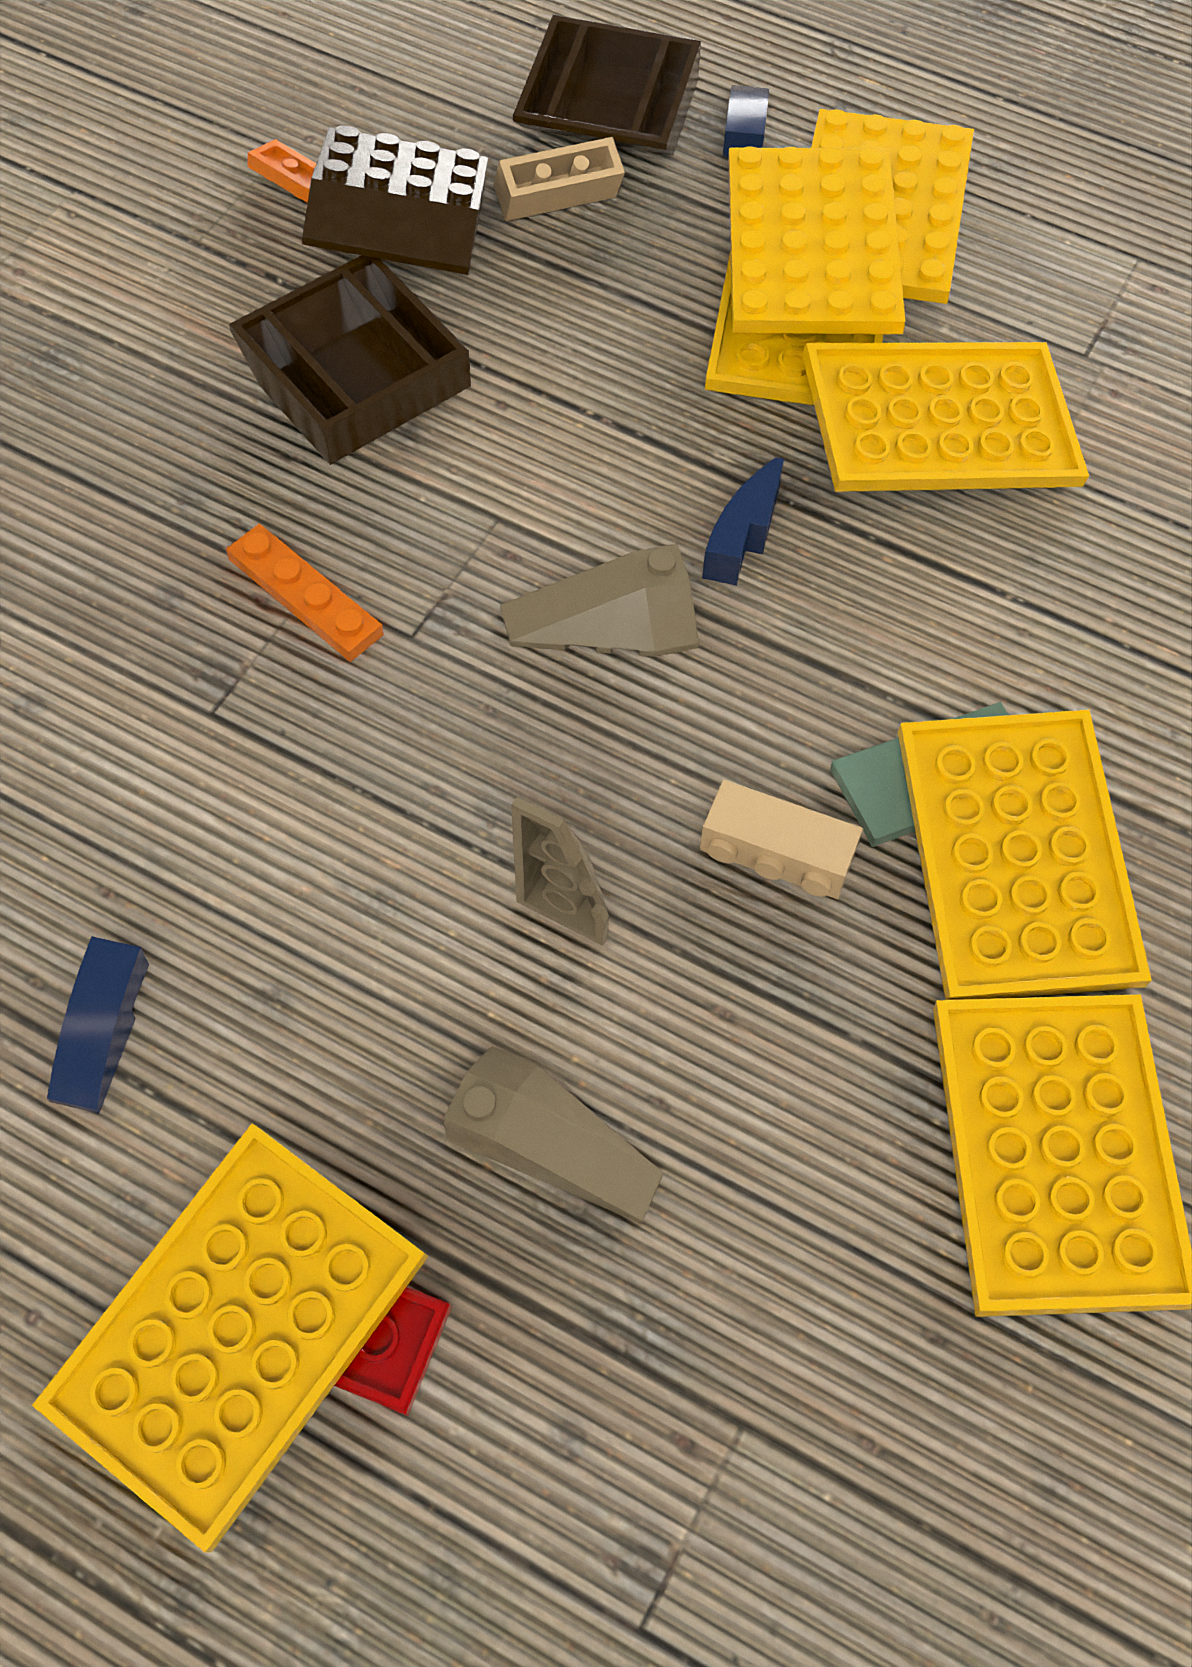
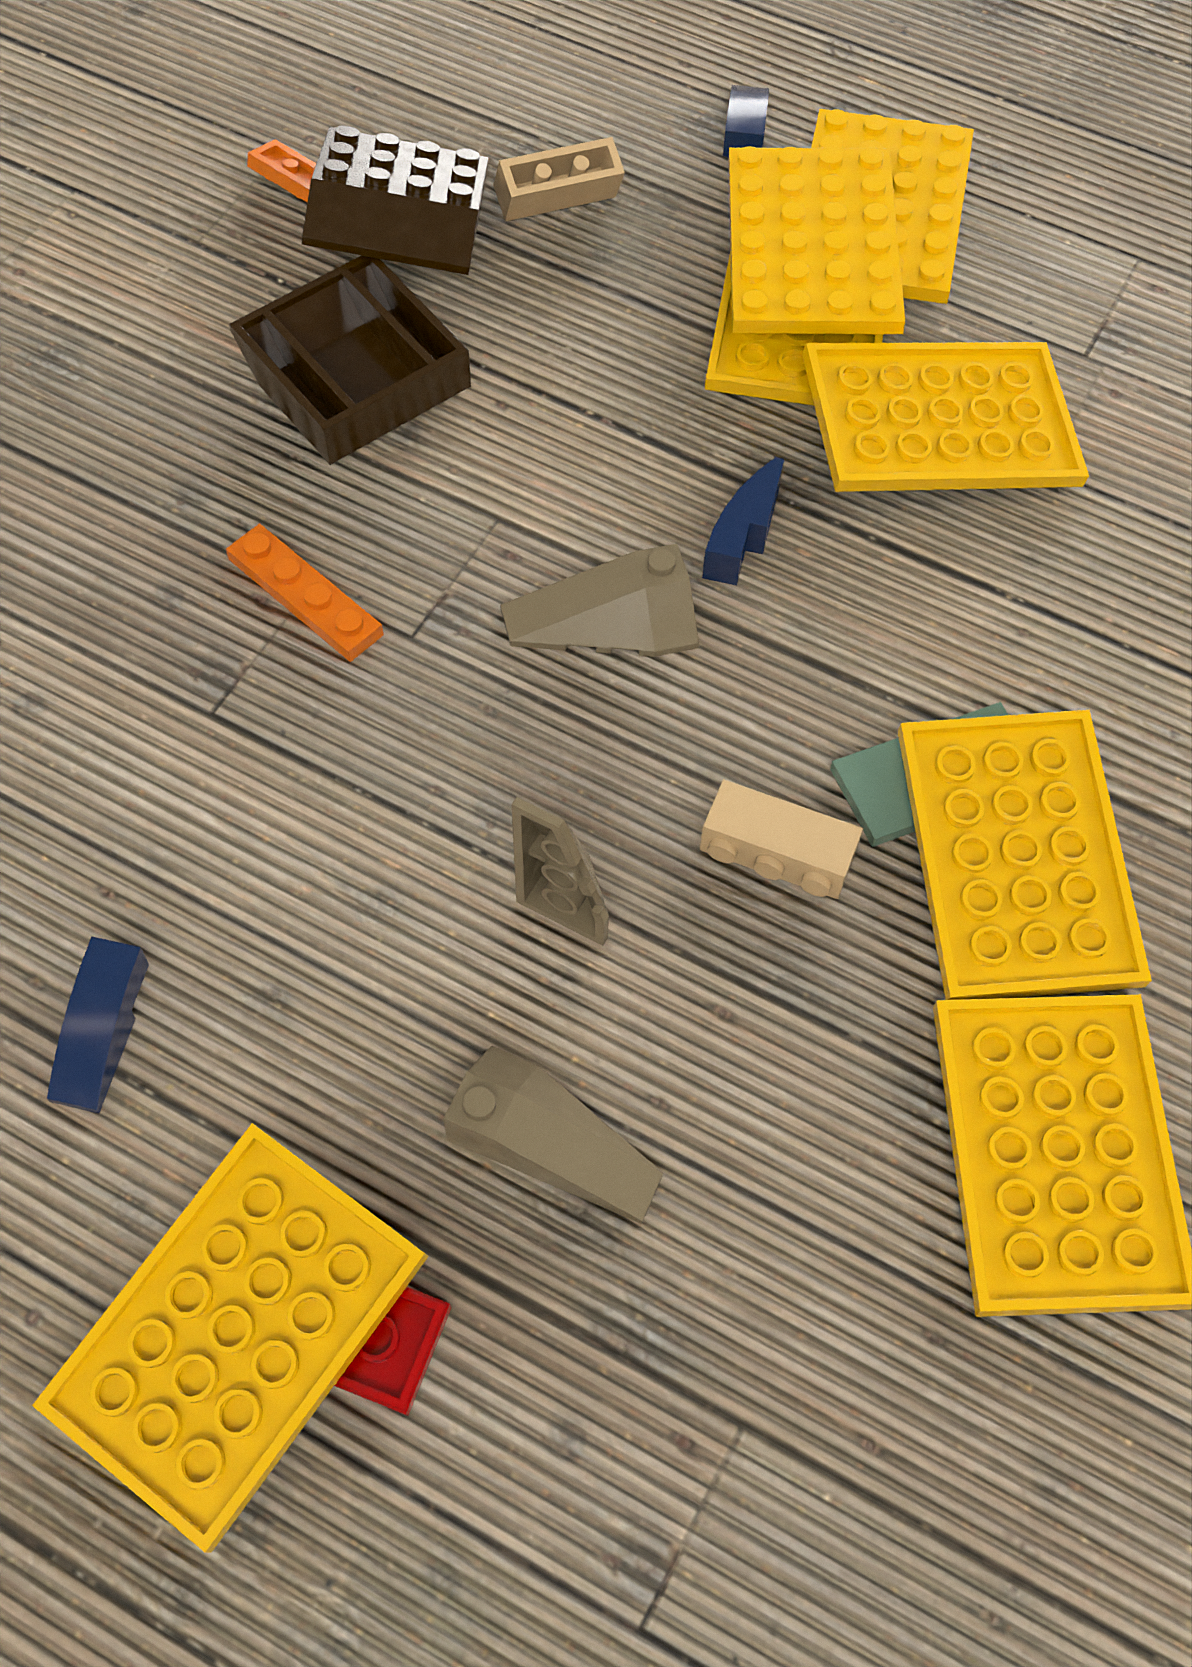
(610, 83): dark brown slope -> none

